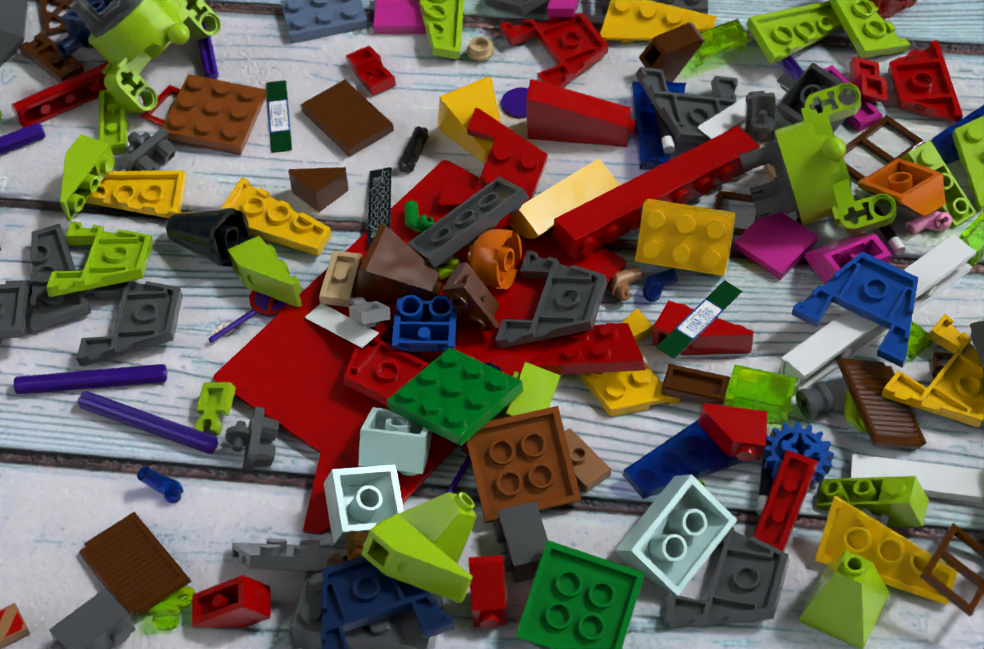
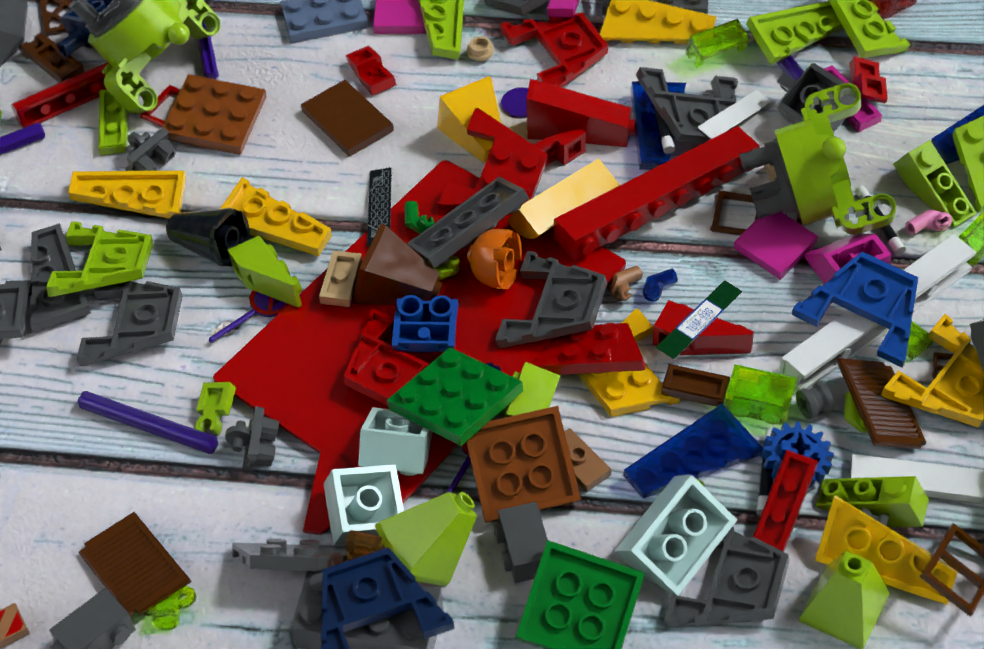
(84, 169): lime slope -> none
(90, 379): dark purple axle -> none
(162, 484): clear blue arm -> none
(232, 604): red slope -> none
(278, 116): sticker -> none
(319, 185): reddish brown slope -> none
(341, 325): white sticker -> none
(368, 313): light grey plate -> none
(413, 149): black axle -> none
(413, 559): lime slope -> none
(472, 298): reddish brown bracket -> none
(488, 591): red slope -> none
(563, 146): none -> red slope
(672, 50): reddish brown slope -> none
(685, 237): yellow brick -> none
(735, 430): red slope -> none
(760, 116): dark grey hips -> none
(862, 139): reddish brown window -> none
(909, 184): orange slope -> none
(925, 84): red wing -> none

